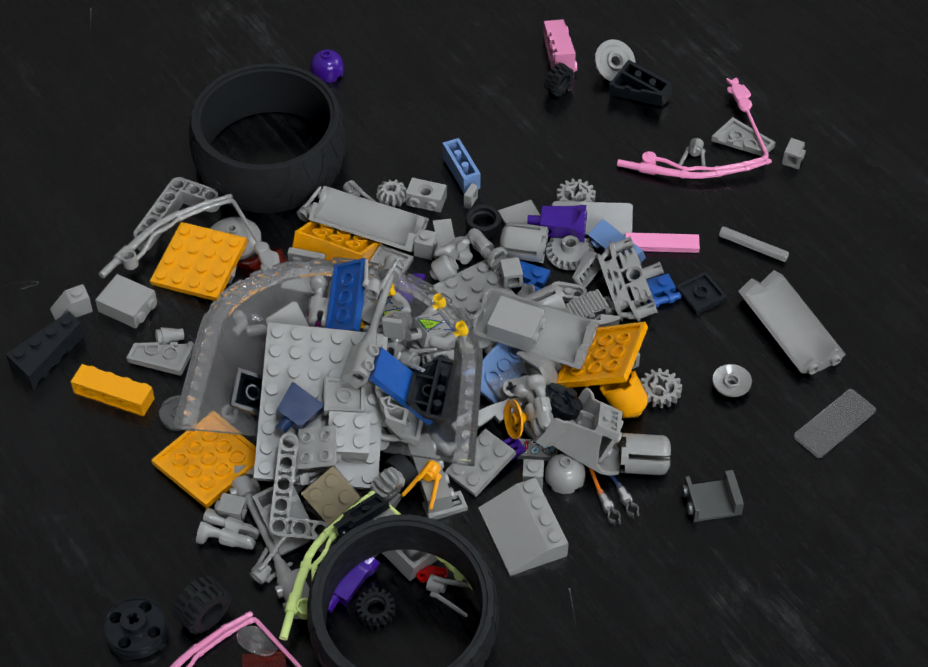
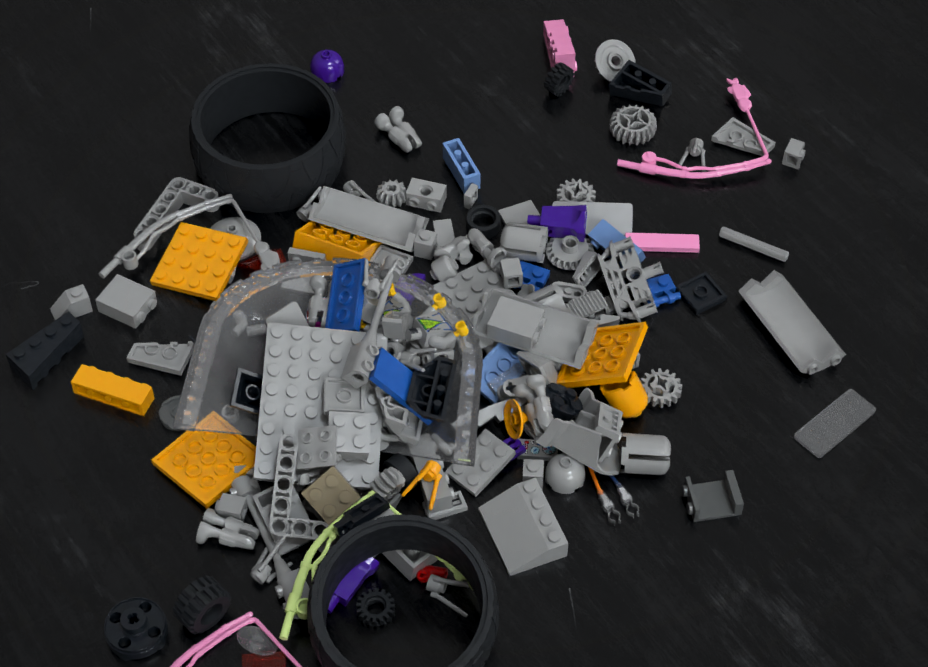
(168, 335): light grey cone -> none
(297, 409): dark blue torso -> none
(402, 132): none -> light grey piece
(633, 125): none -> light grey gear
(732, 380): light grey dish -> none

